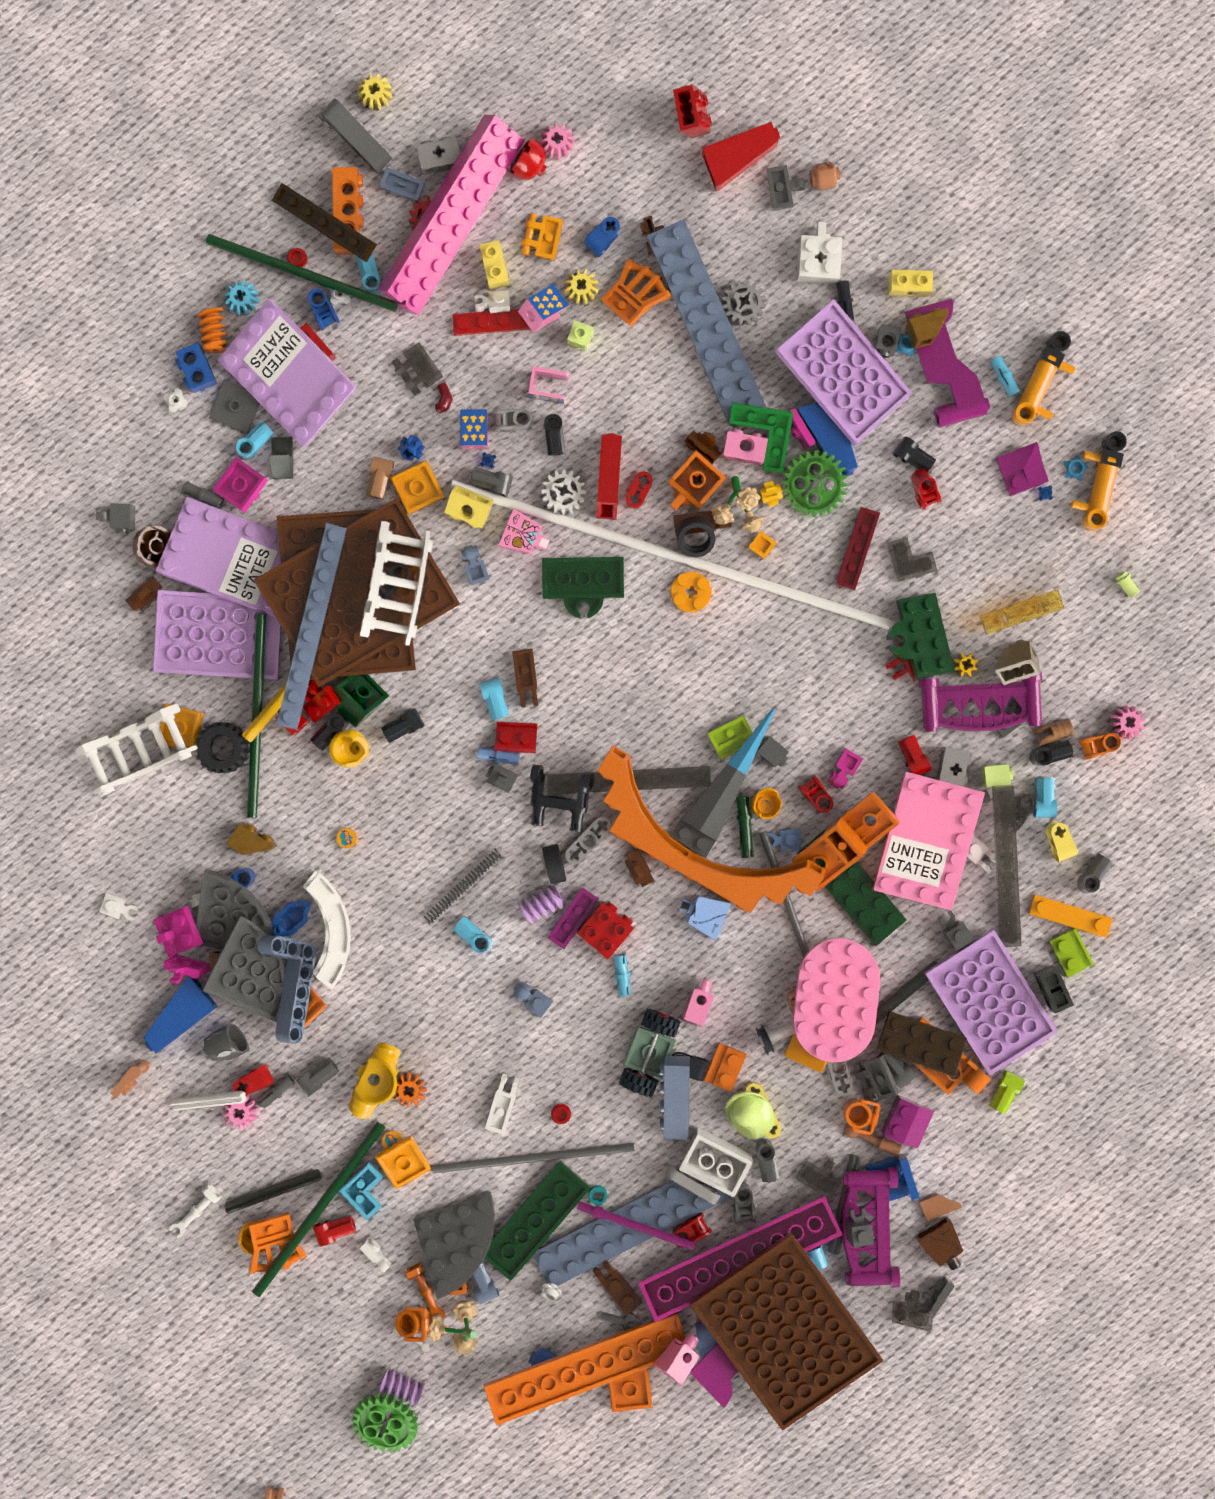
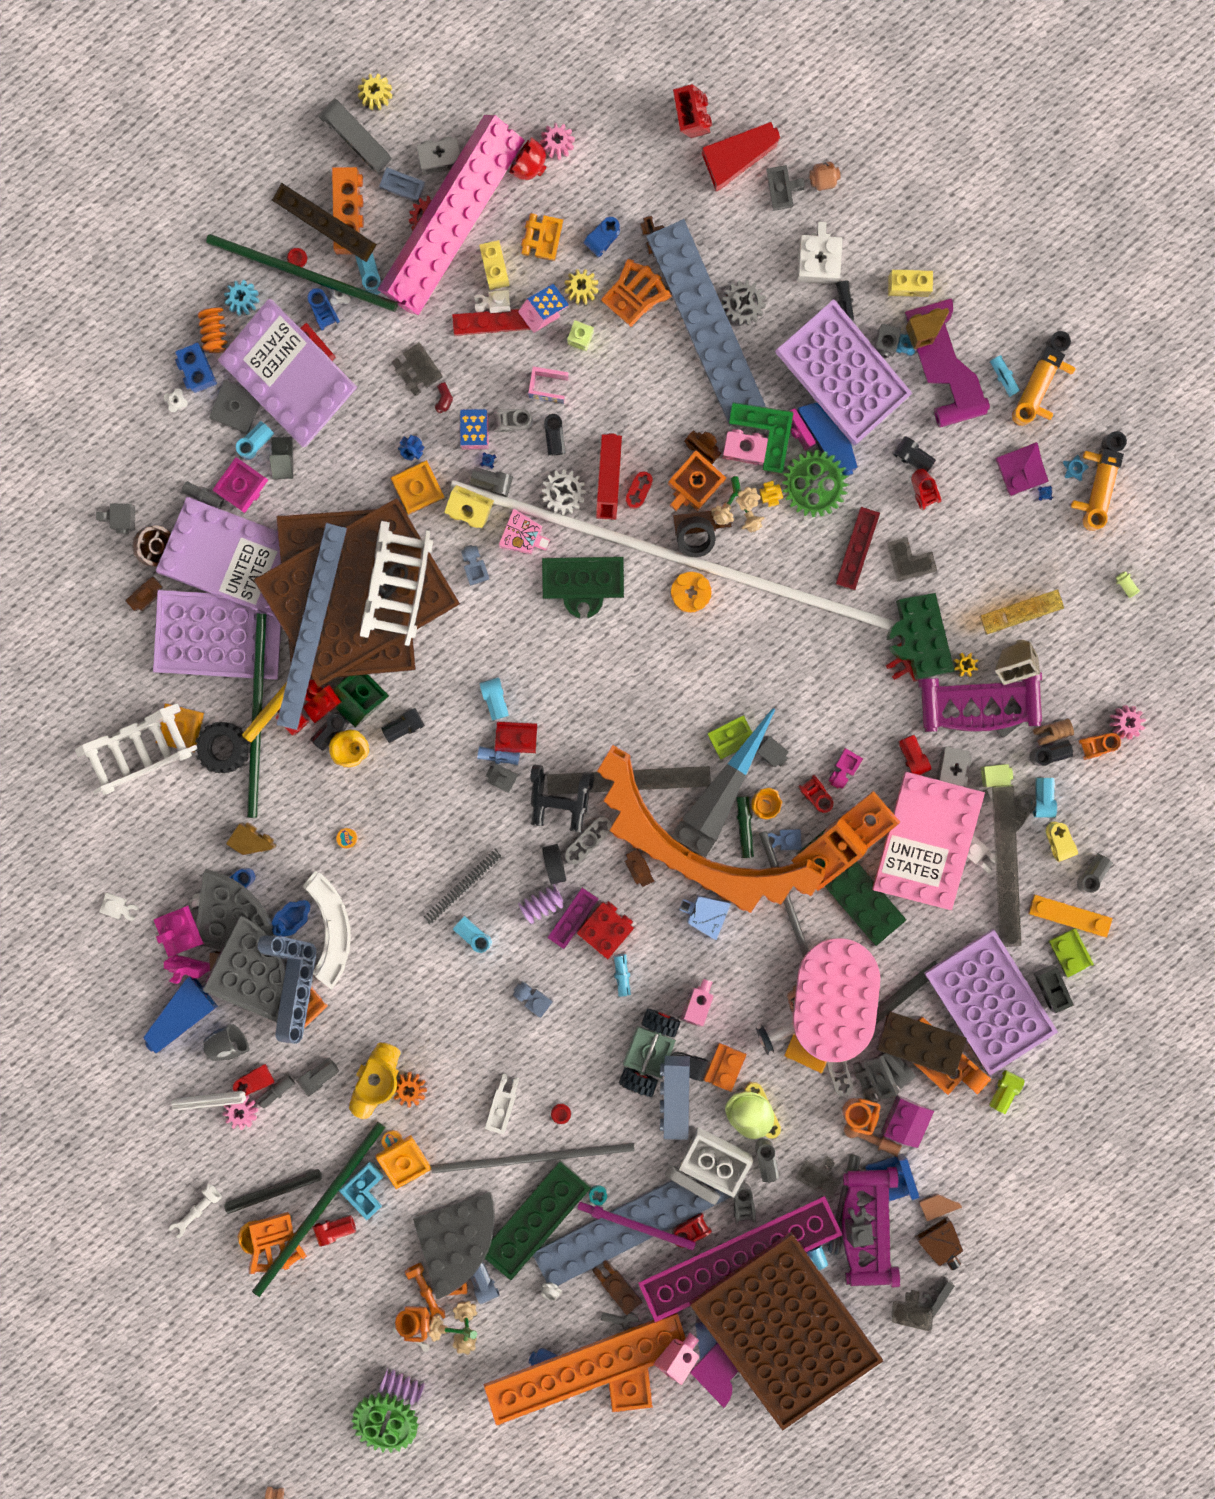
(129, 1081): nougat plate -> none
(372, 1251): white plate -> none
(380, 474): medium nougat piece -> none
(525, 675): reddish brown hinge -> none
(762, 545): light orange plate -> none
(956, 932): dark grey brick -> none

